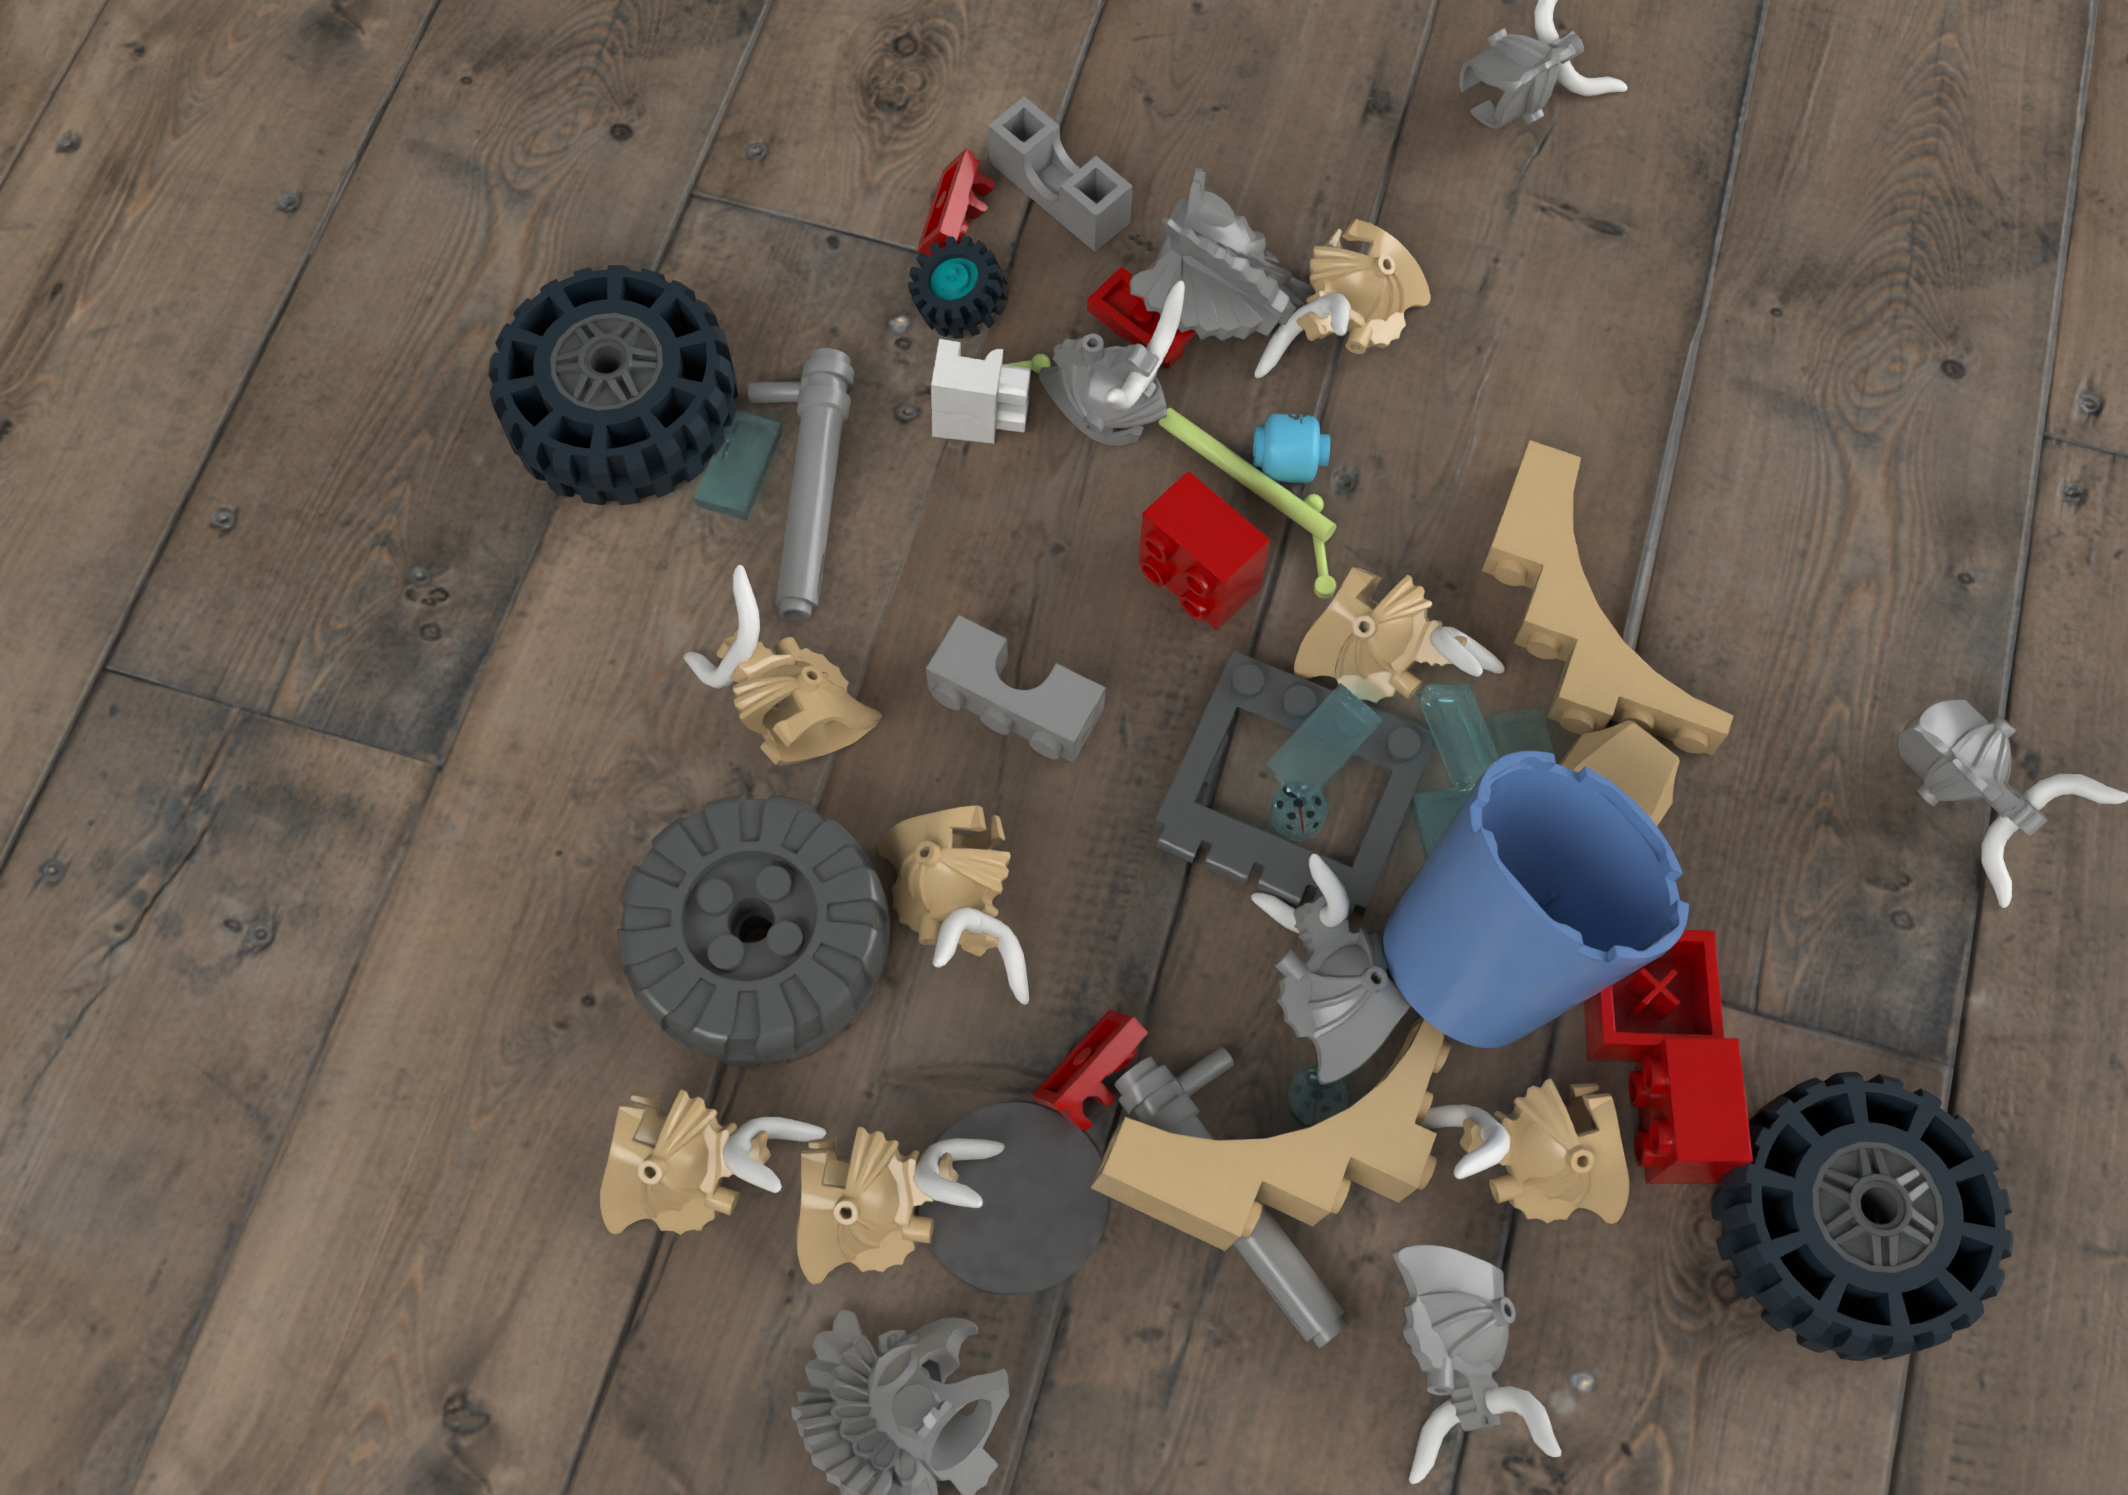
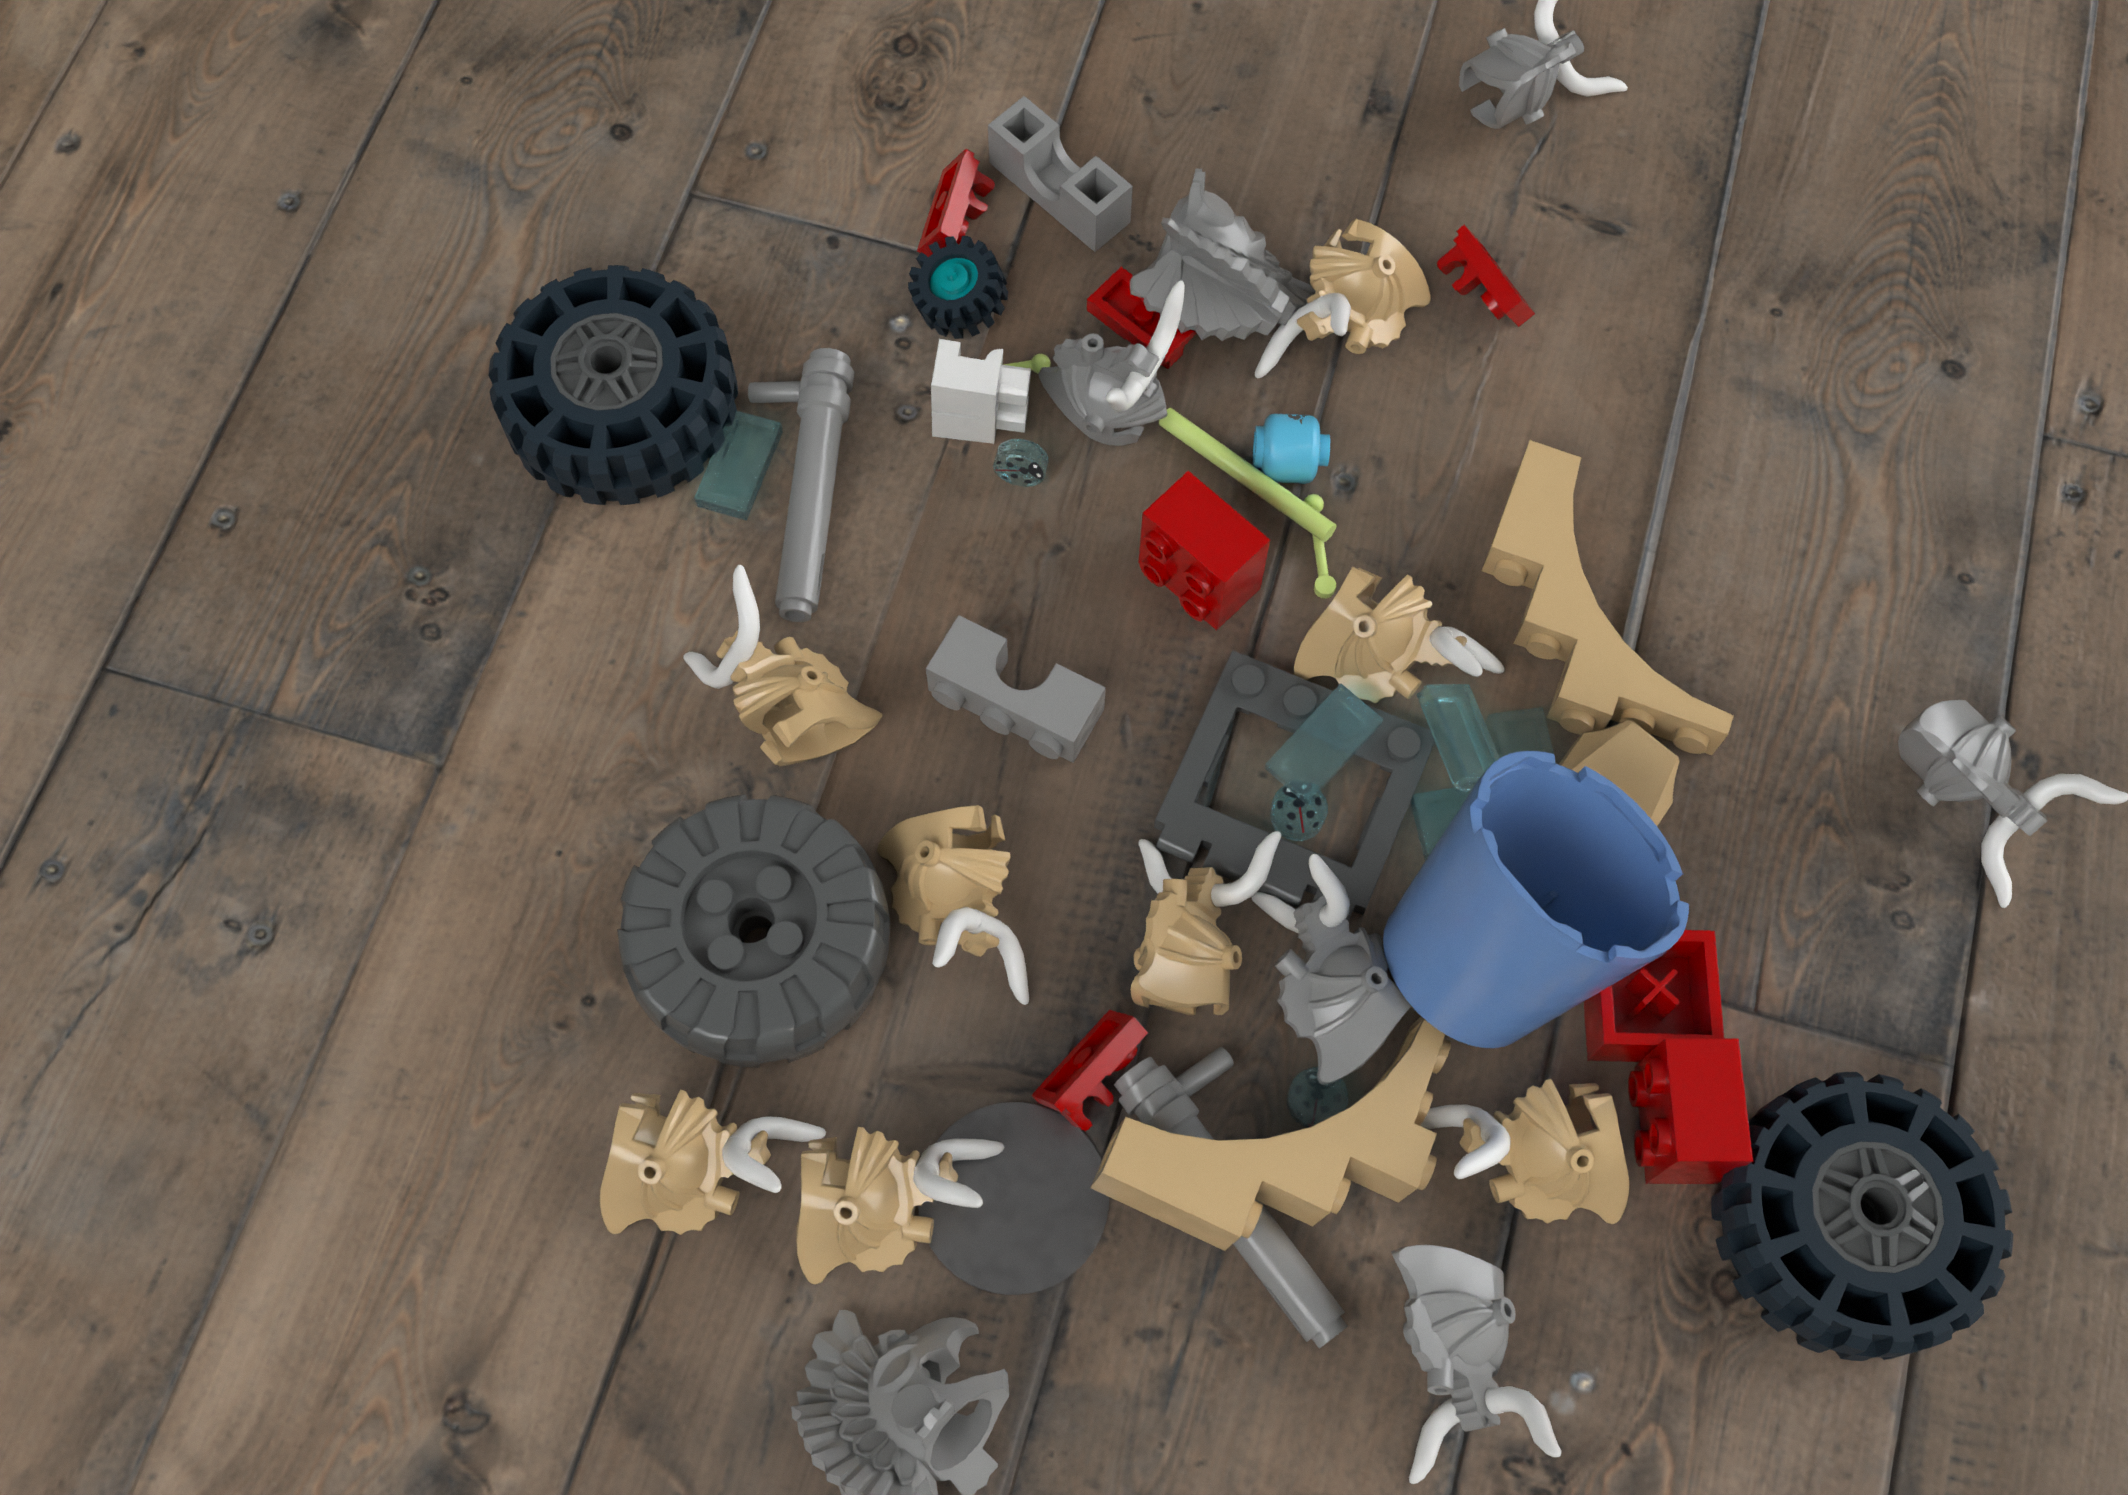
(1021, 462): none -> clear light blue tile
(1183, 952): none -> tan helmet
(1480, 268): none -> red plate

